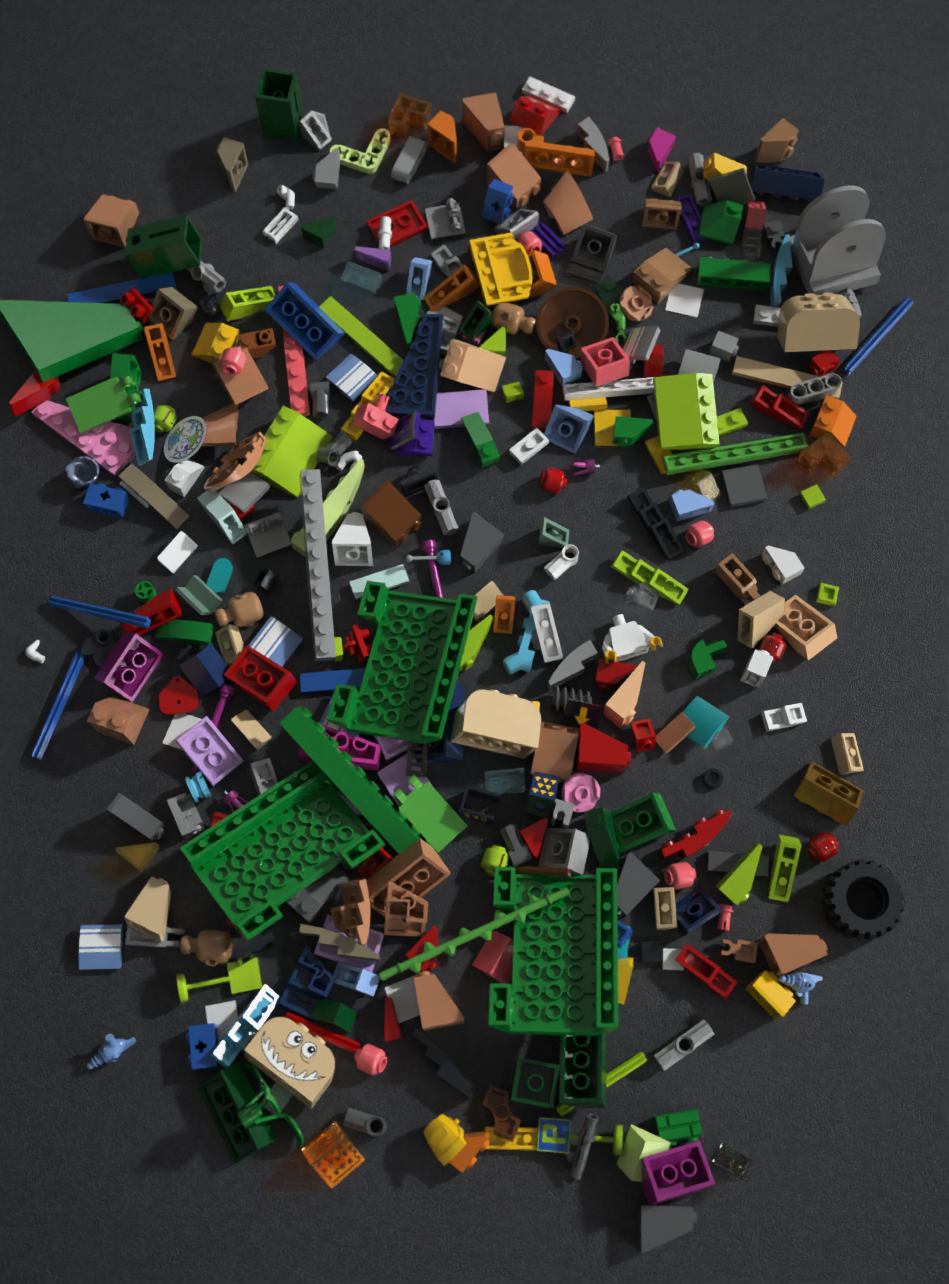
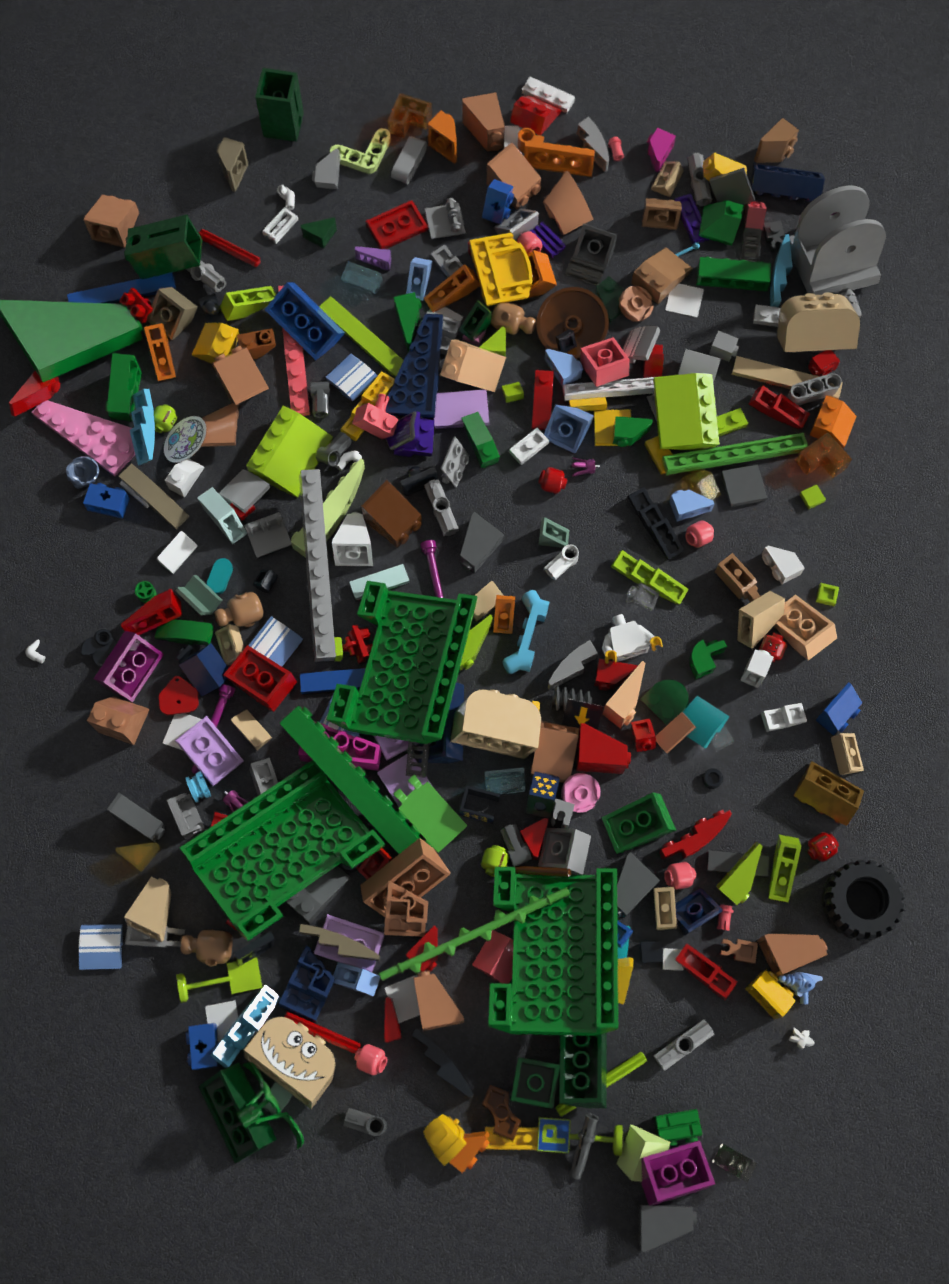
(58, 705): blue axle -> none
(100, 612): blue axle -> none
(102, 403): bright green tile -> none
(110, 1050): medium blue piece -> none
(229, 472): nougat slope -> none
(230, 248): none -> red axle
(232, 361): coral head -> none
(315, 129): light grey slope -> none
(333, 1155): clear orange slope -> none
(334, 1014): dark green slope -> none
(354, 913): nougat slope -> none
(384, 233): white pin -> none
(443, 557): hinge -> none
(454, 463): none -> light grey hinge
(547, 632): white plate -> none
(603, 837): dark green slope -> none
(620, 320): bright green arm -> none
(667, 699): none -> dark green slope
(802, 1038): none -> white plant
(840, 710): none -> slope
(876, 337): blue axle -> none

